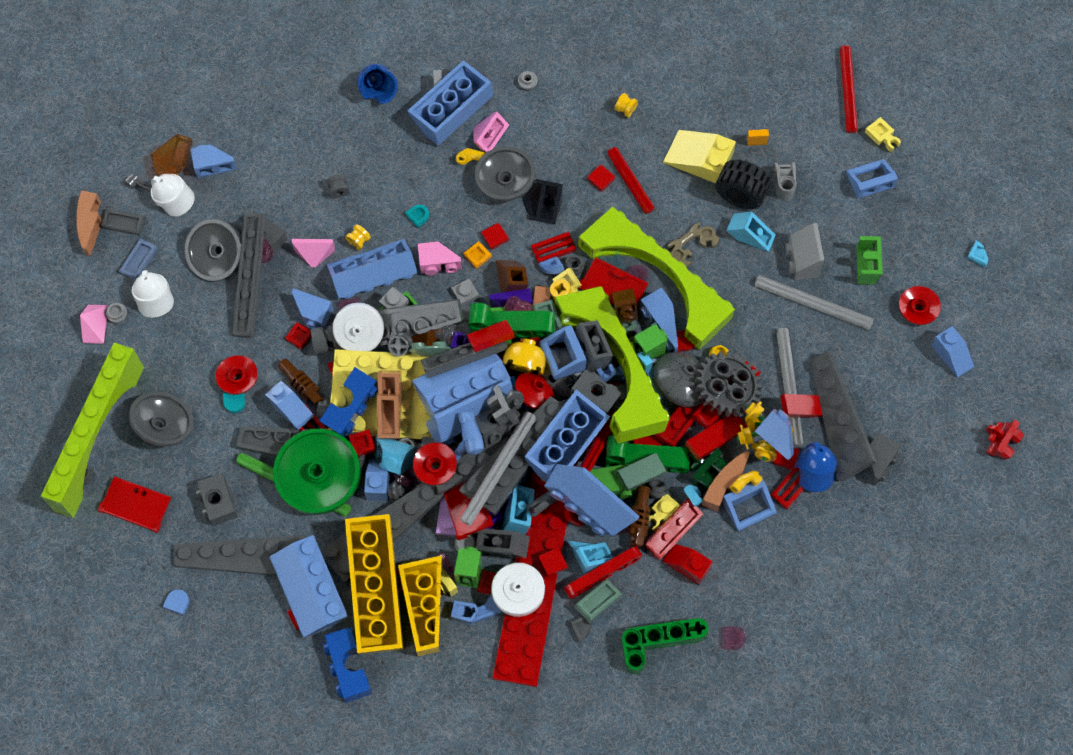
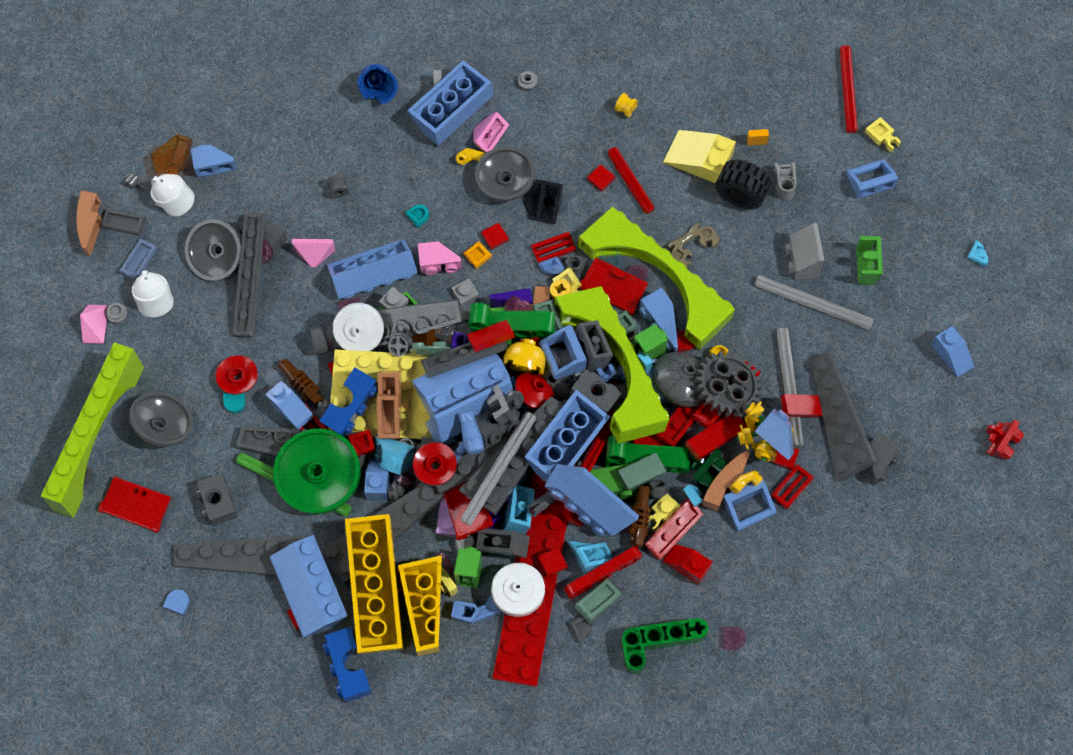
(299, 336): red tile -> none
(313, 309): medium blue slope -> none
(358, 237): yellow wheel -> none
(486, 582): red tile -> none
(511, 275): reddish brown slope -> none
(625, 305): reddish brown slope -> none
(751, 230): medium azure slope -> none
(816, 467): blue helmet -> none
(923, 297): red dish -> none

